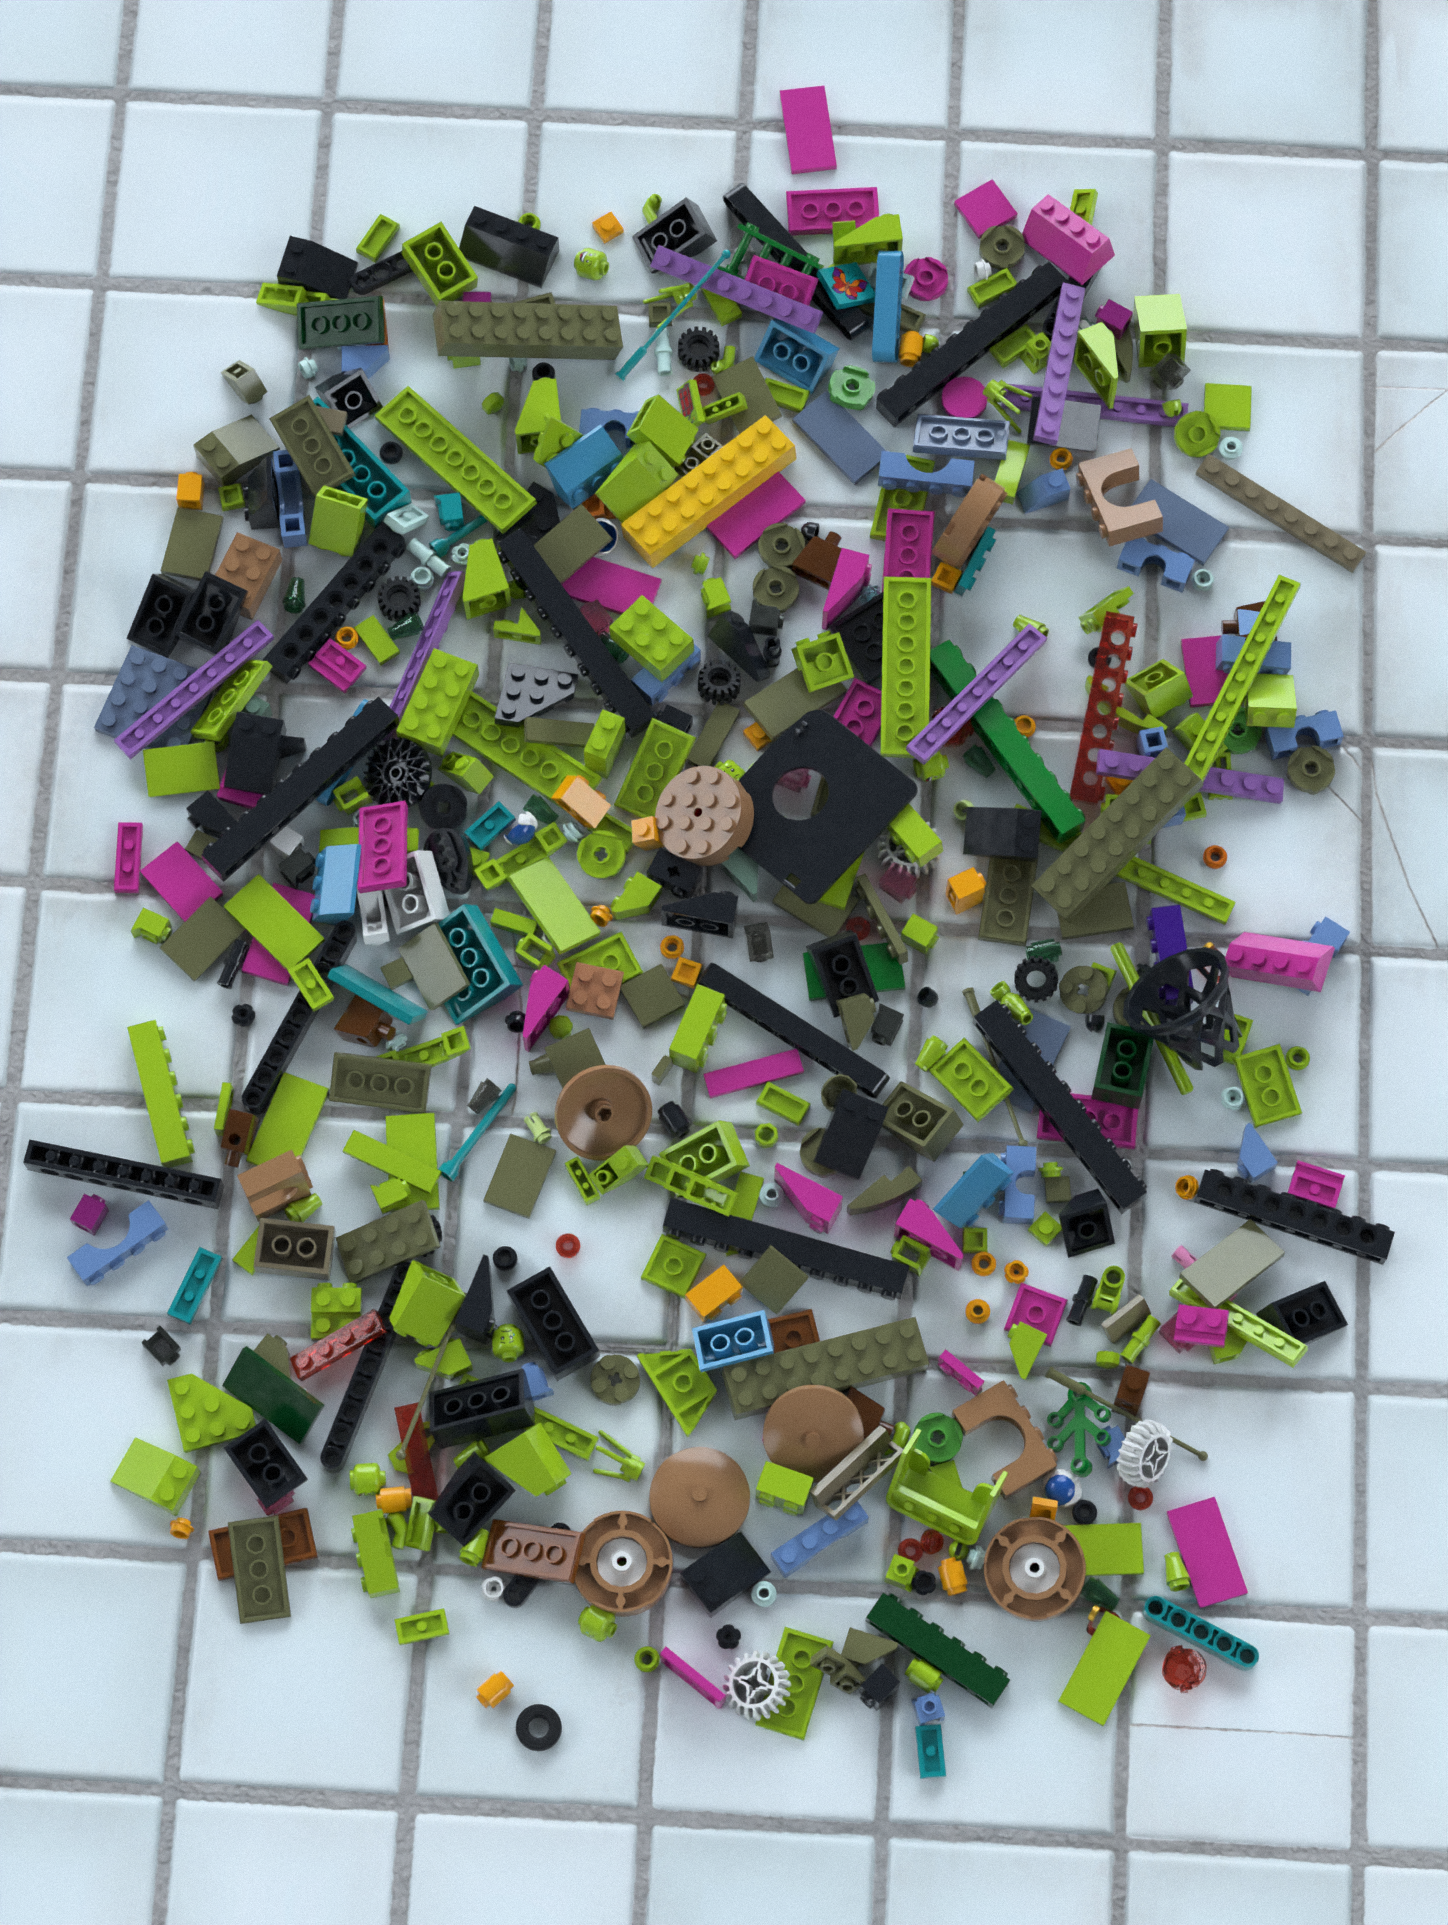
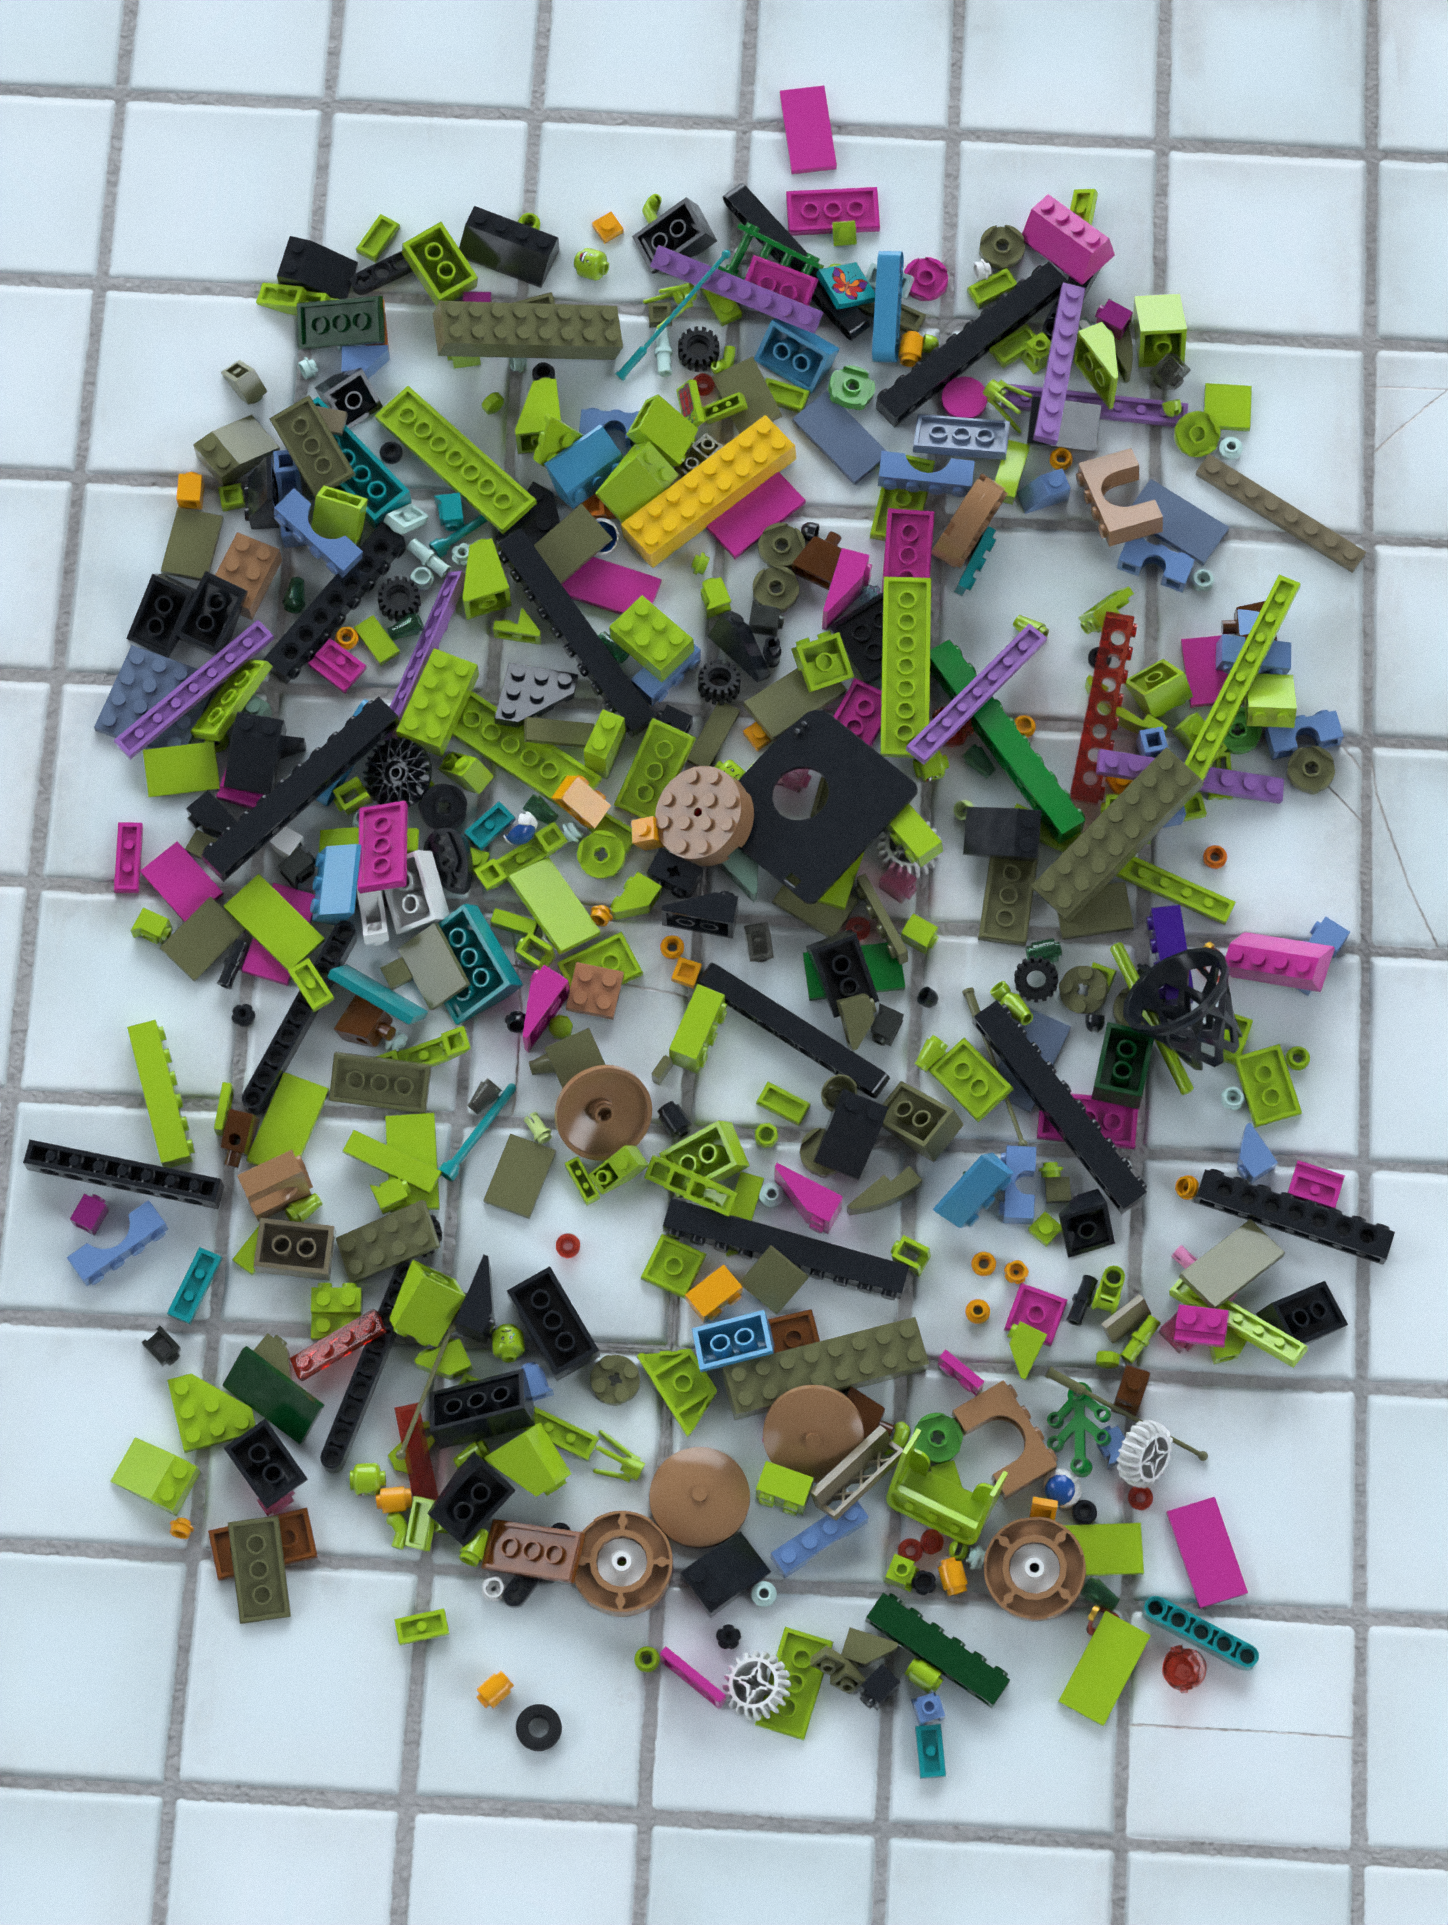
(338, 553): none -> medium blue arch
(375, 1554): lime wedge -> none
(501, 1251): black plate -> none
(516, 590): lime plate -> none
(597, 616): clear pink brick -> none
(597, 1623): lime head -> none
(652, 996): olive tile -> none
(753, 1073): dark pink tile -> none
(865, 242): lime slope -> none
(924, 1227): dark pink slope -> none
(946, 577): light orange plate -> none
(965, 890): light orange brick -> none
(974, 1240): lime tile -> none
(985, 208): dark pink tile -> none
(1176, 1573): lime cone -> none

